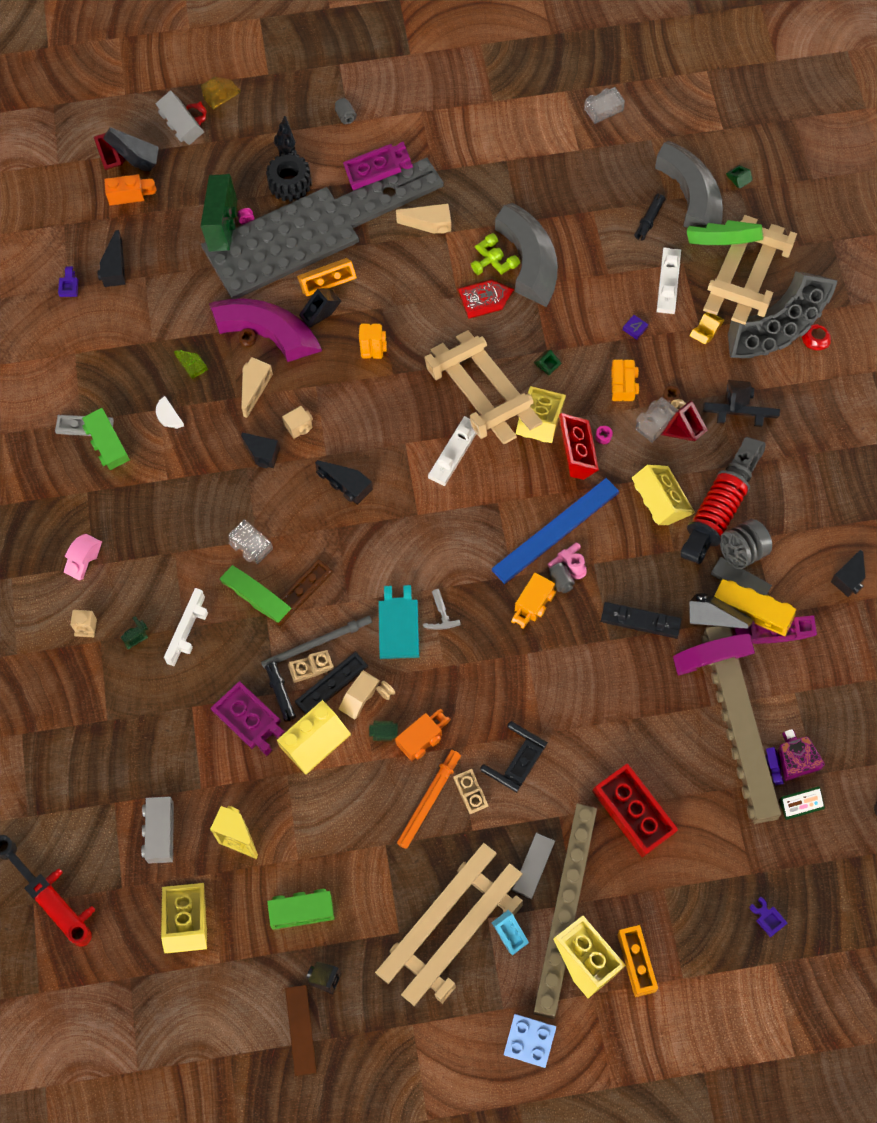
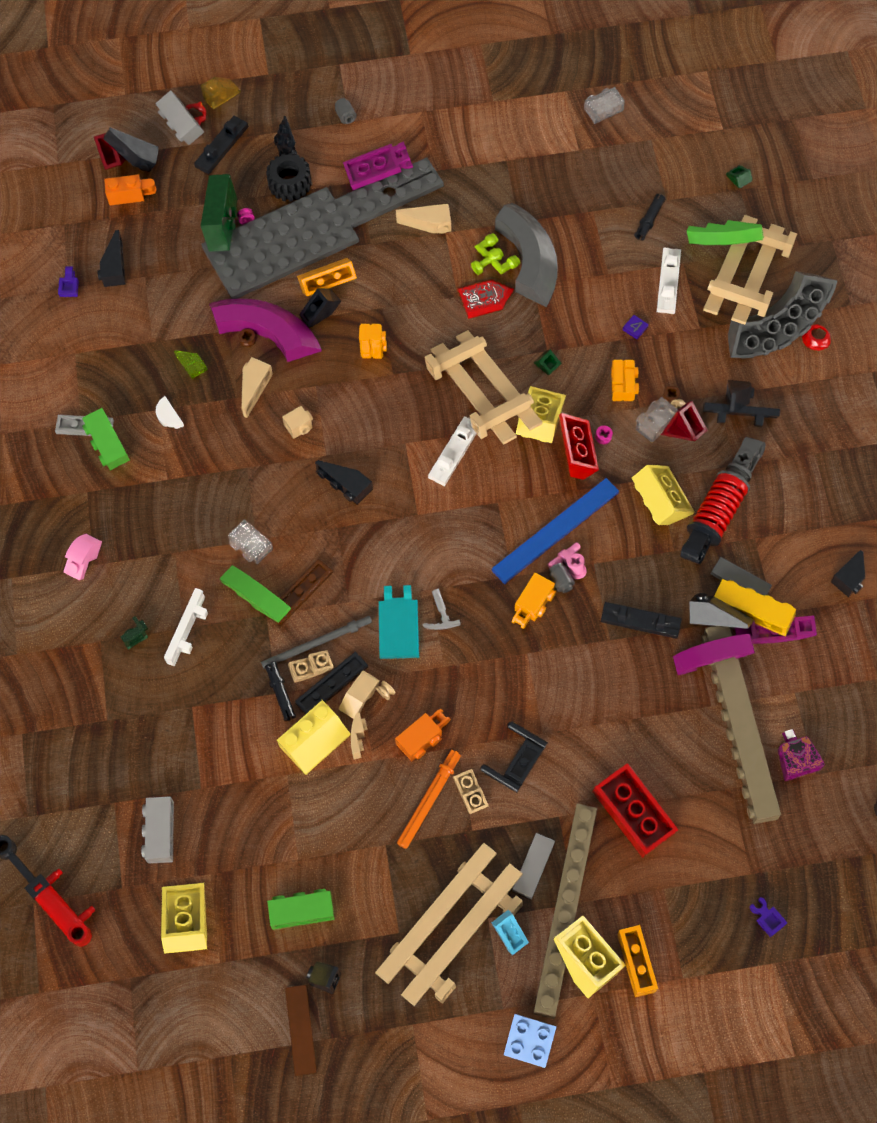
(83, 623): tan brick -> none
(221, 144): none -> black hinge
(232, 831): light yellow slope -> none
(248, 717): magenta tile -> none
(261, 449): black slope -> none
(357, 731): none -> tan slope
(383, 730): clear green brick -> none
(695, 182): dark grey brick -> none
(707, 328): yellow slope -> none
(746, 543): dark grey wheel -> none
(773, 762): dark purple plate -> none
(802, 803): slope -> none

